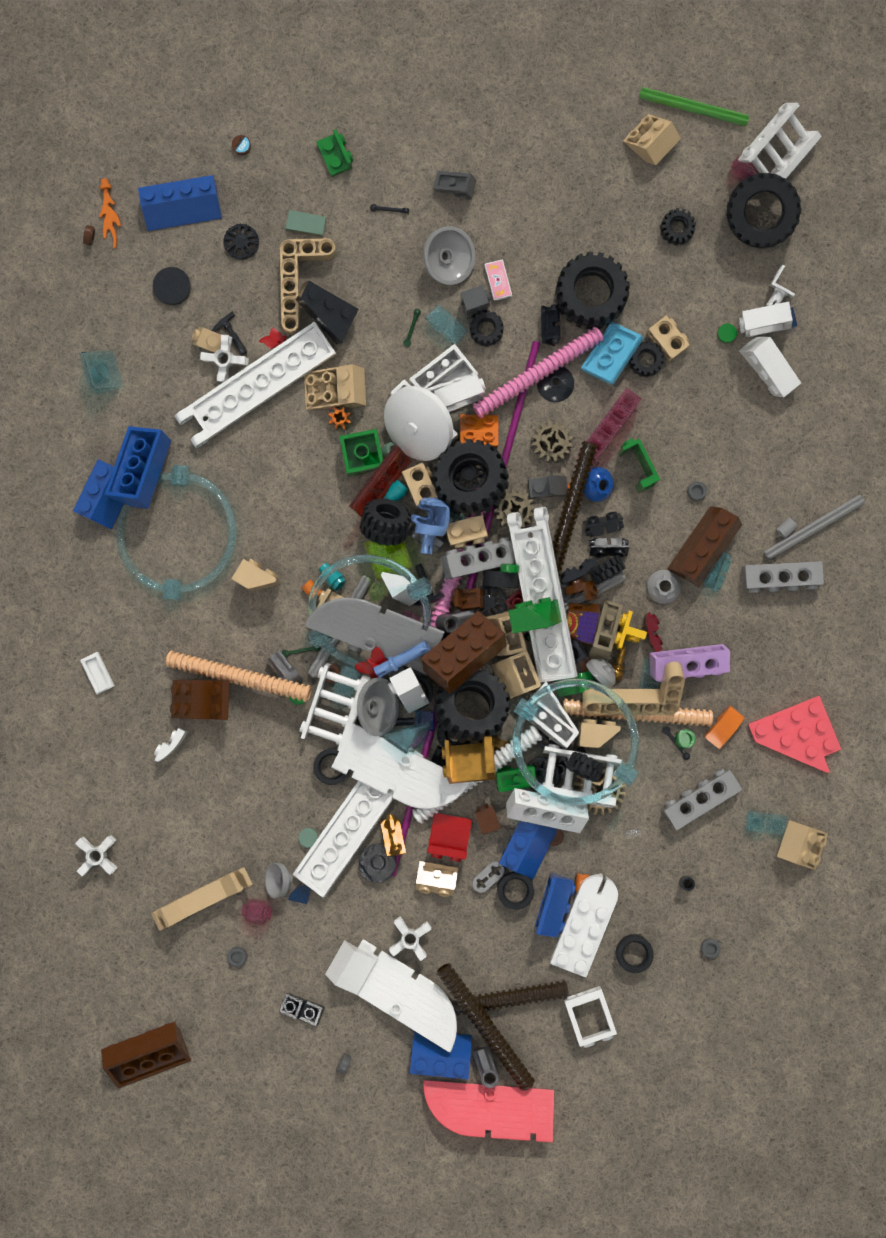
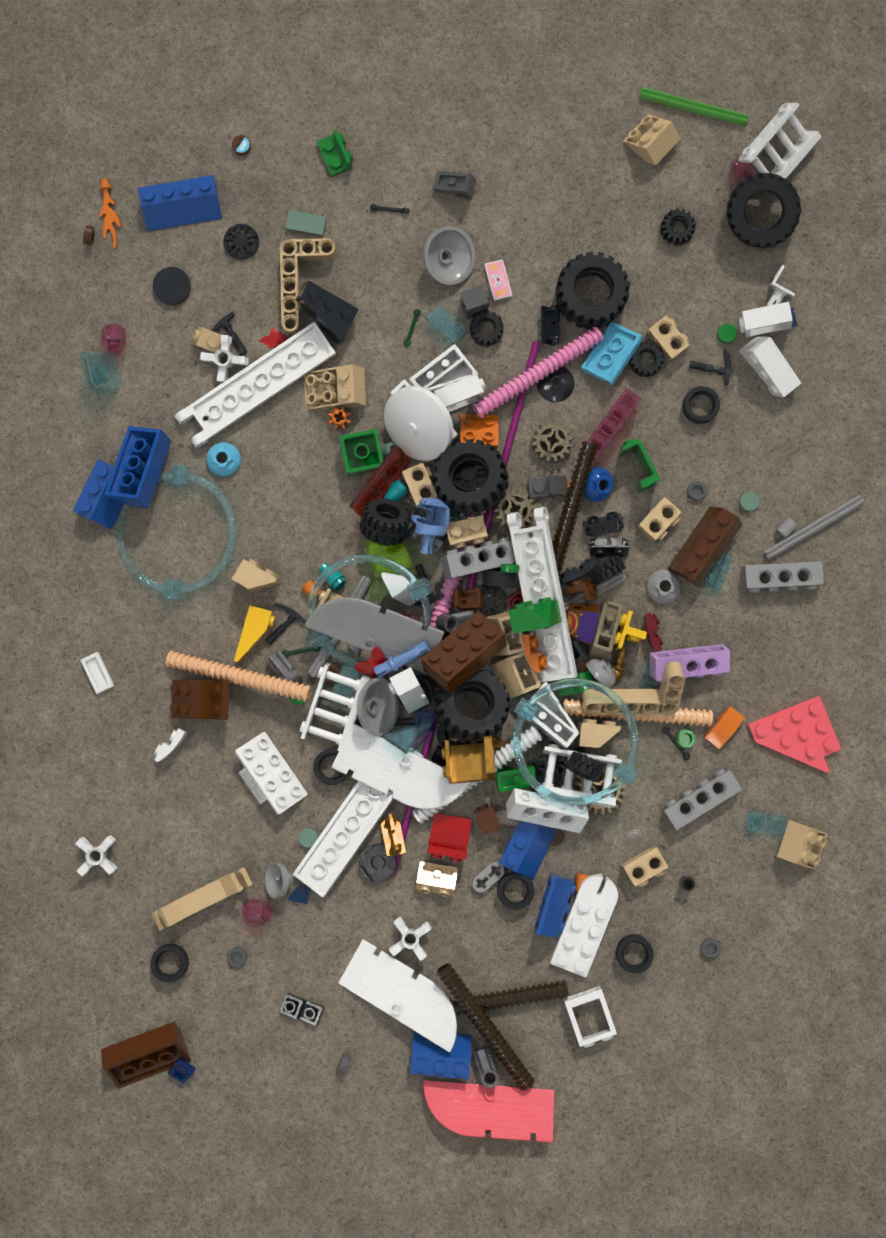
(113, 338): none -> clear pink head
(169, 977): none -> black tyre
(181, 1070): none -> clear blue tile
(227, 468): none -> medium azure piece
(254, 628): none -> yellow slope
(269, 774): none -> white bracket
(282, 627): none -> black piece
(350, 968): white slope -> none
(536, 658): none -> orange slope
(642, 861): none -> tan brick
(657, 517): none -> tan brick
(709, 368): none -> black piece
(715, 405): none -> black tyre
(749, 501): none -> sand green tile

